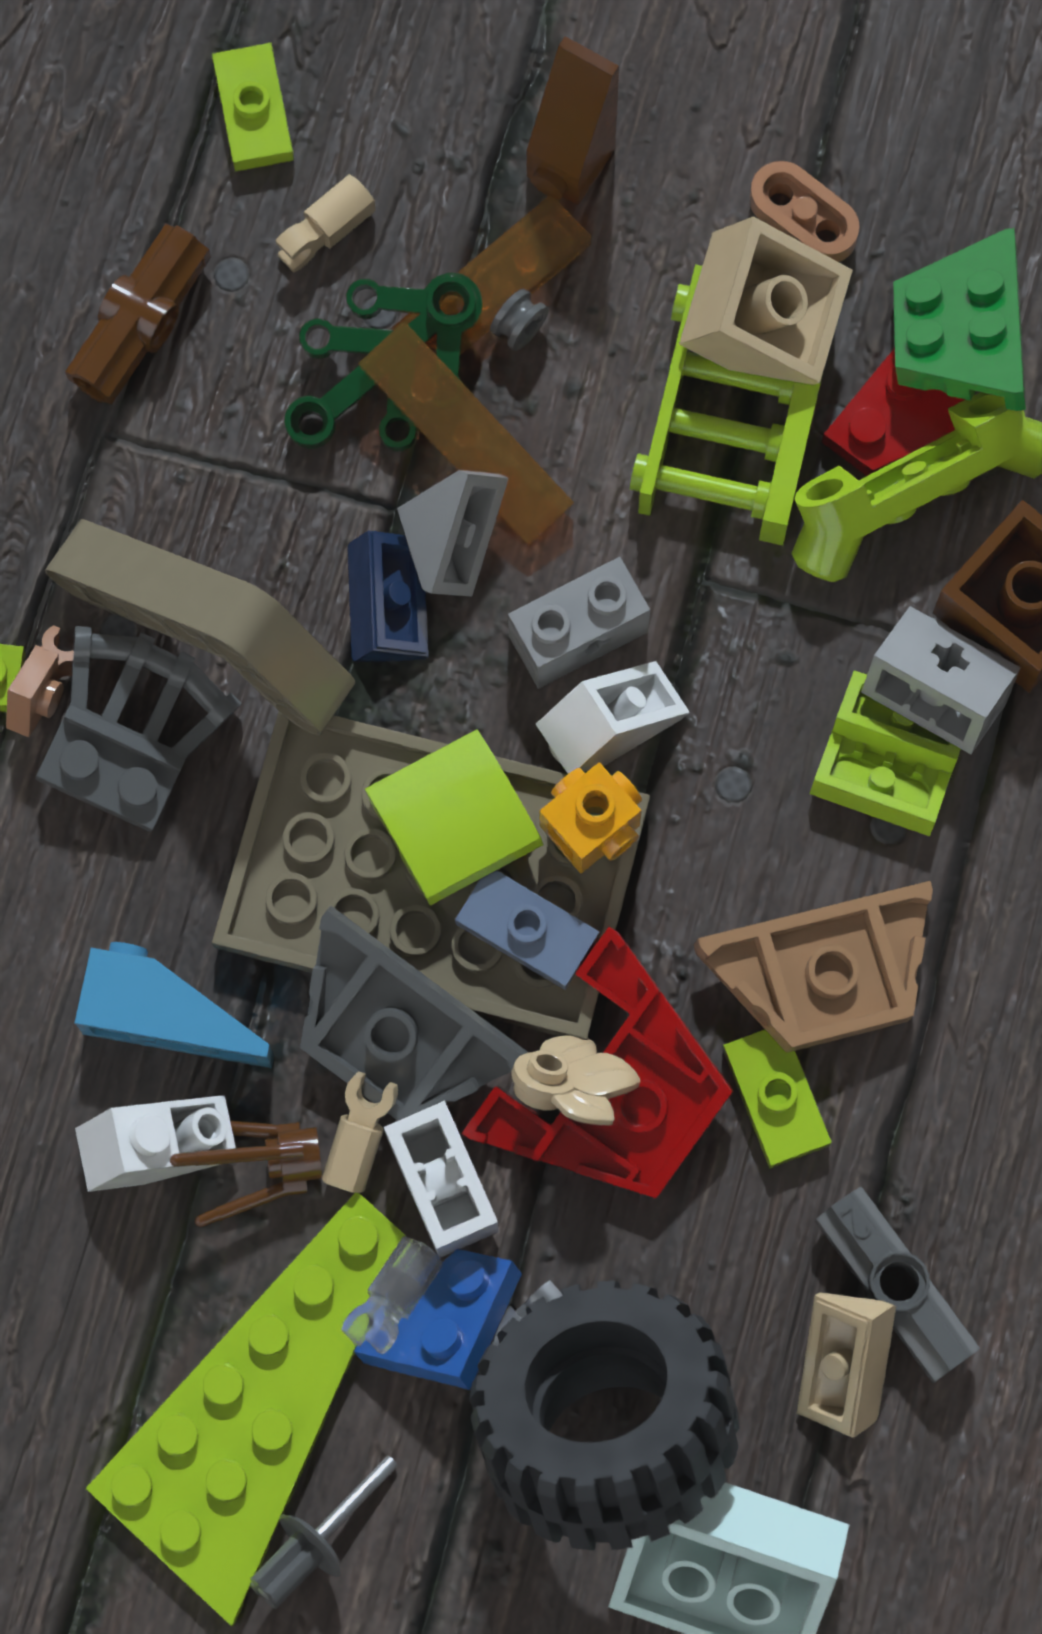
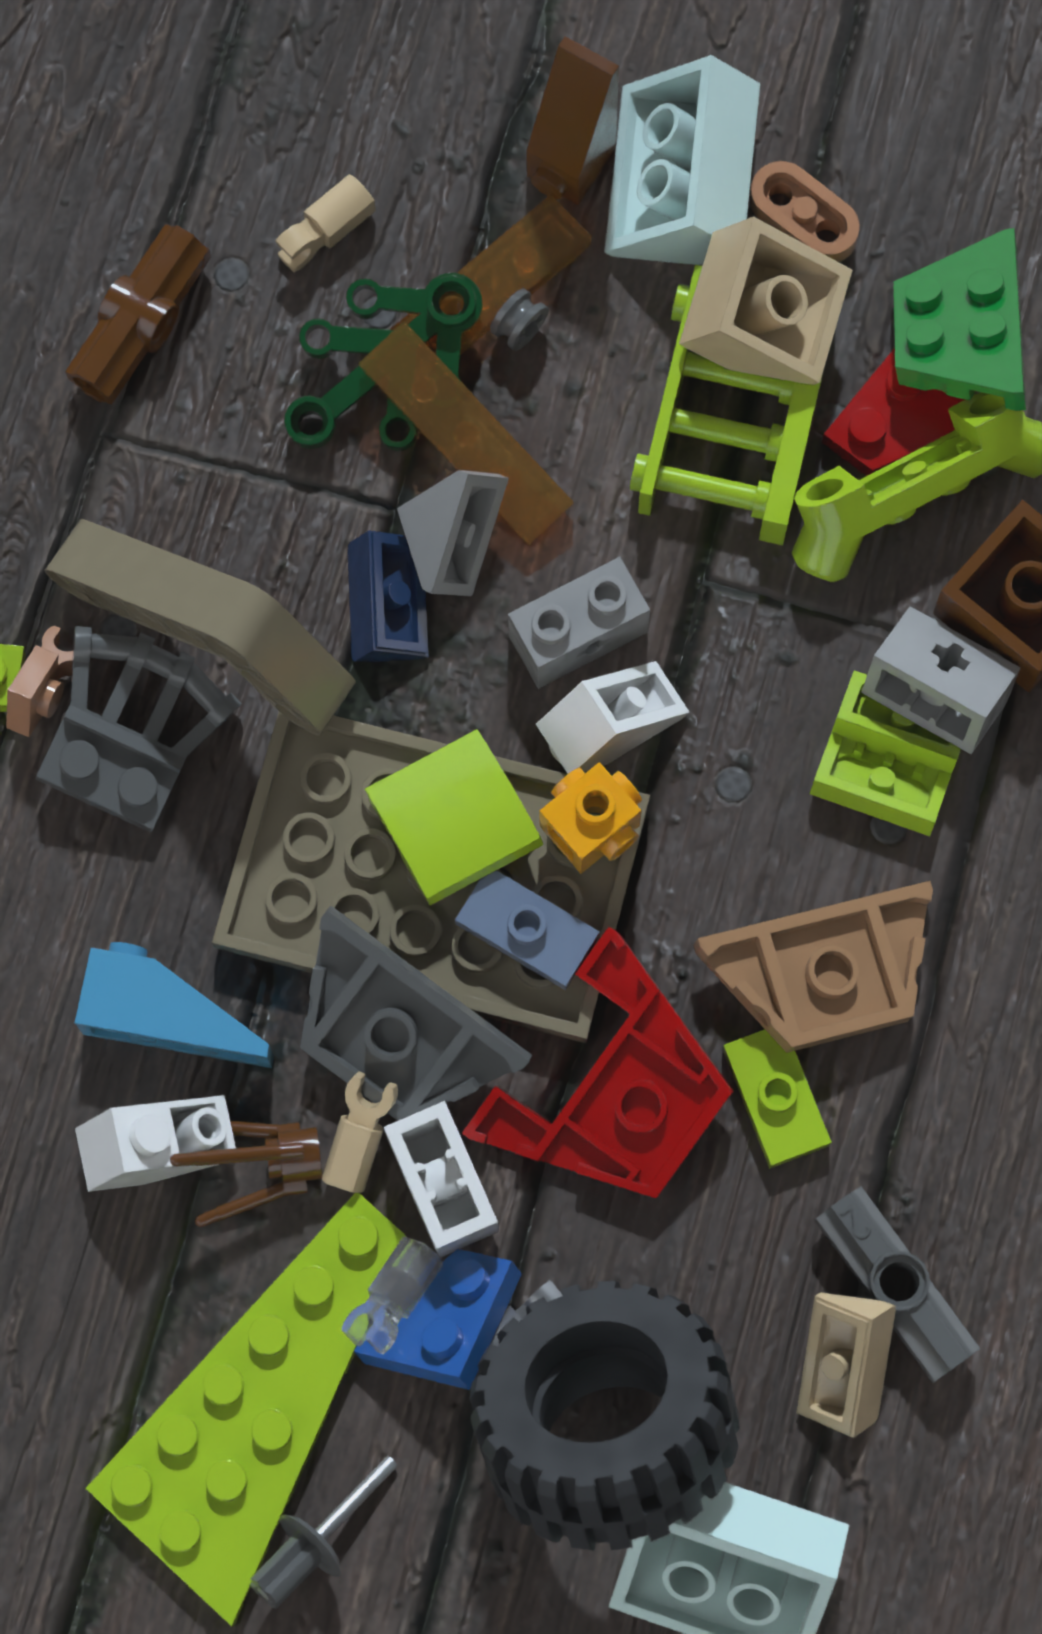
(253, 107): lime plate -> none
(573, 1078): tan plate -> none
(681, 161): none -> light aqua slope

